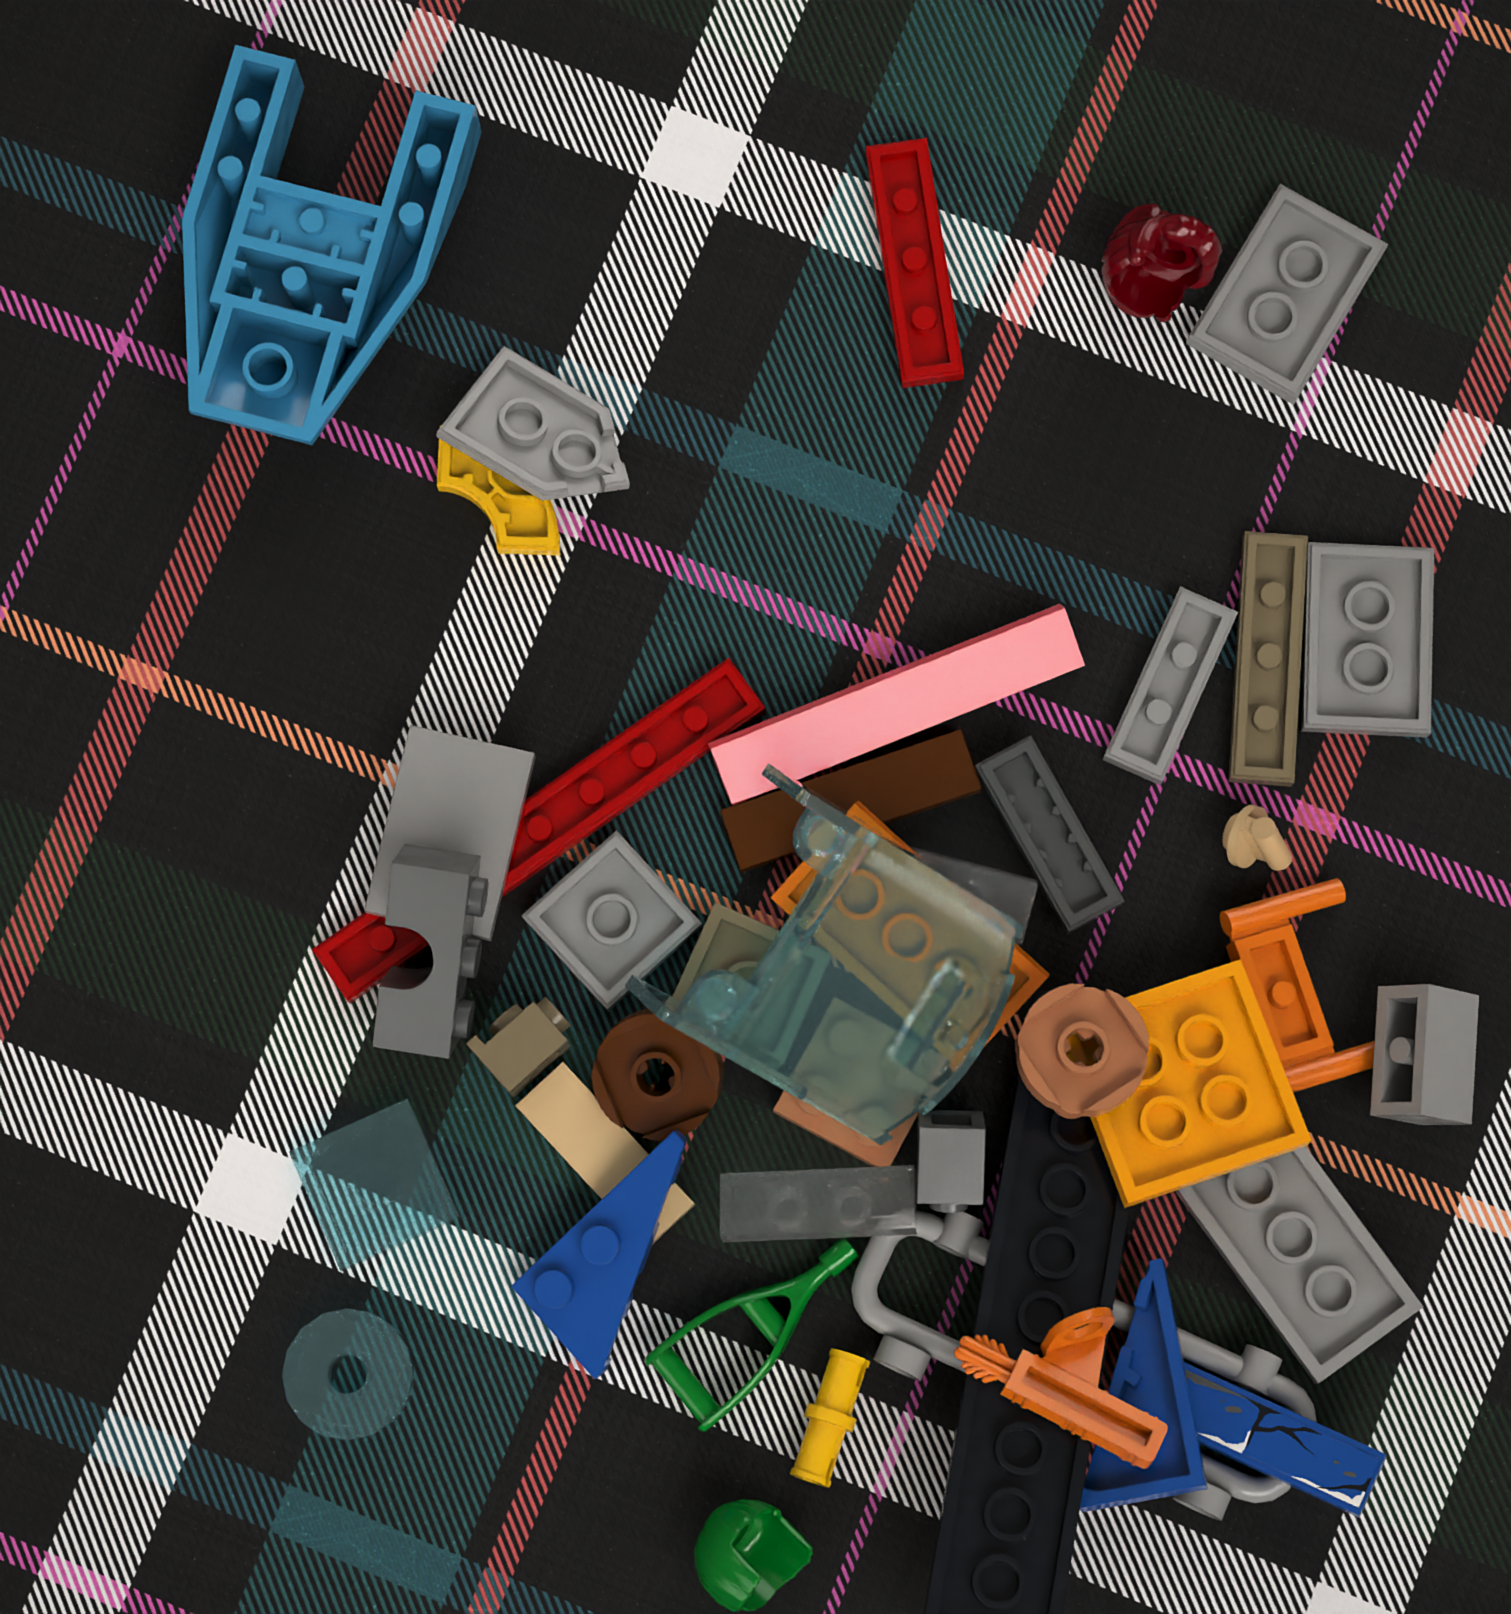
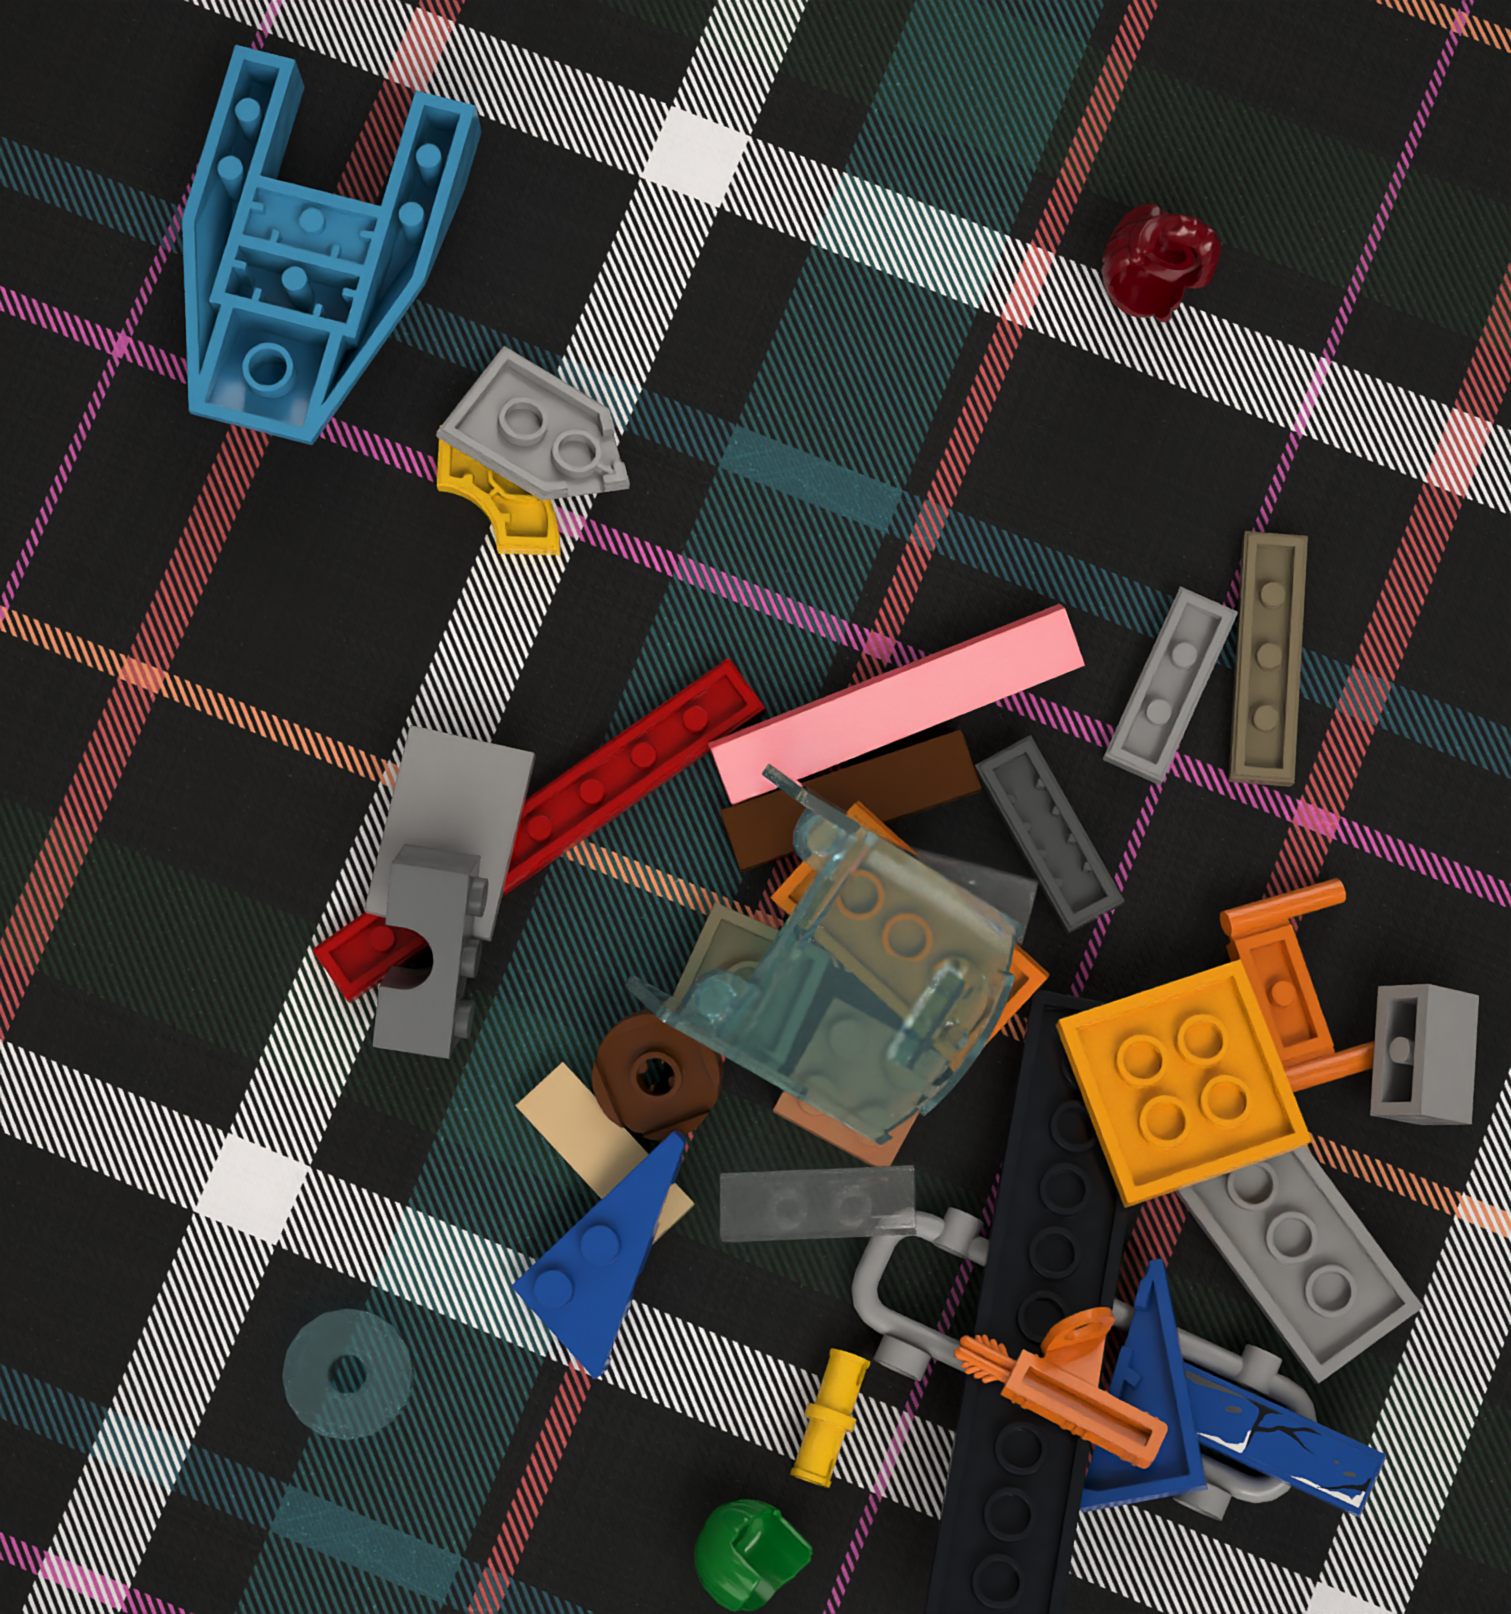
(374, 1184): clear light blue tile -> none
(523, 1044): dark tan brick -> none
(612, 920): light grey tile -> none
(766, 1319): green piece -> none
(914, 263): red tile -> none
(950, 1160): brick -> none
(1073, 1087): nougat plate -> none
(1255, 836): tan plate -> none
(1286, 294): light grey tile -> none
(1367, 640): light grey tile -> none

